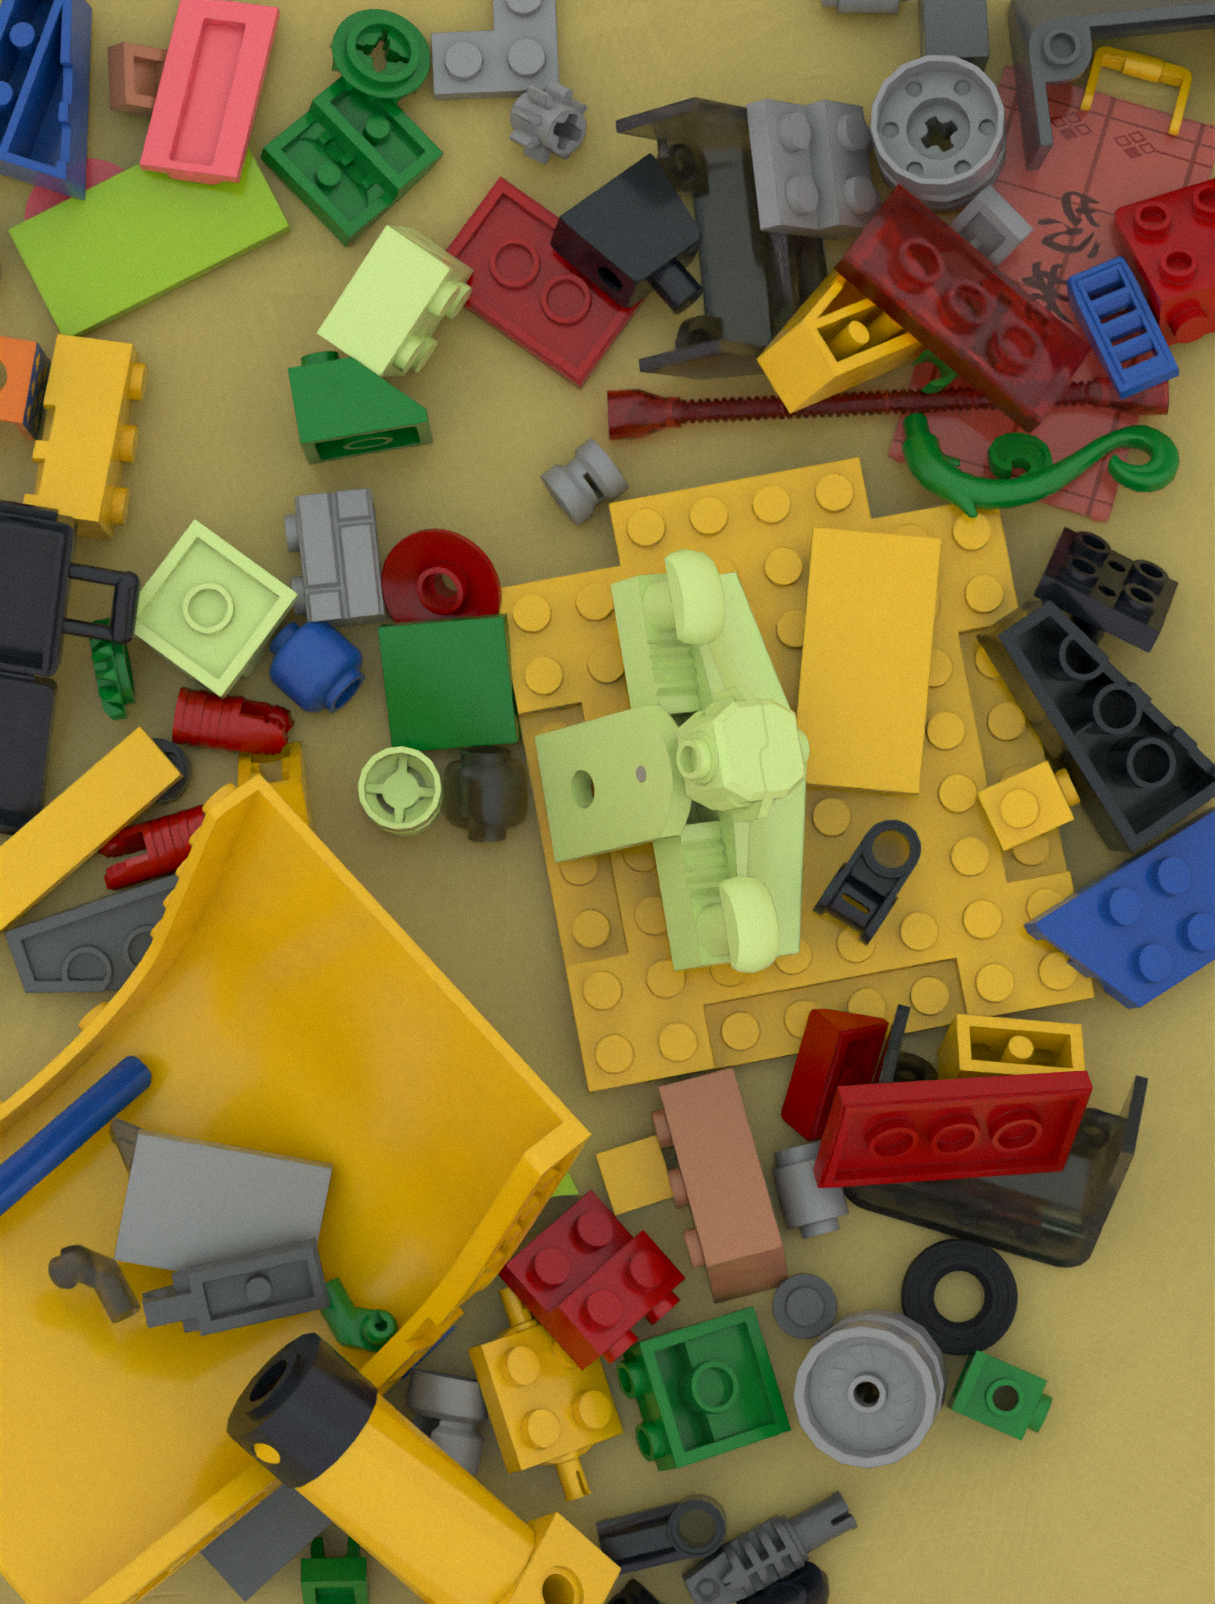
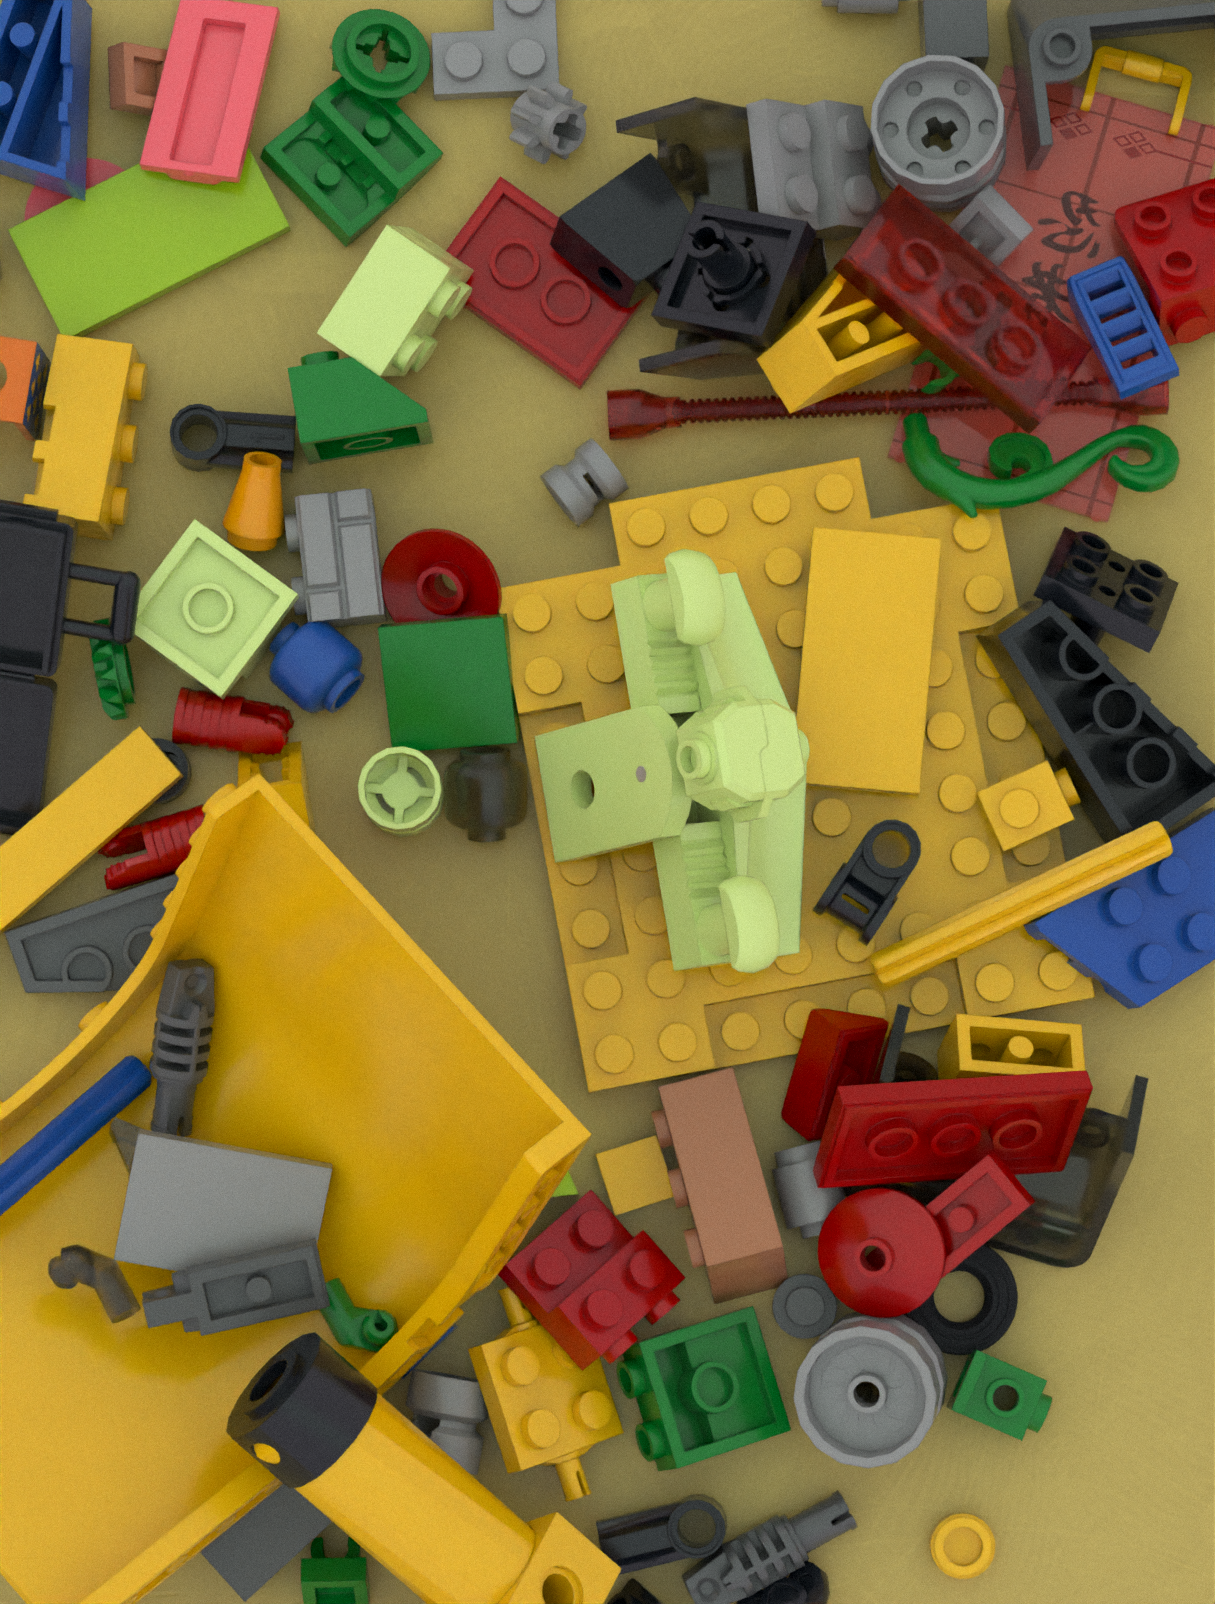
(181, 1043): none -> dark grey hinge
(236, 436): none -> black piece
(256, 506): none -> light orange cone
(716, 248): none -> black plate
(906, 1236): none -> red dish
(962, 1545): none -> yellow tile
(973, 1210): none -> red plate
(1022, 904): none -> yellow axle

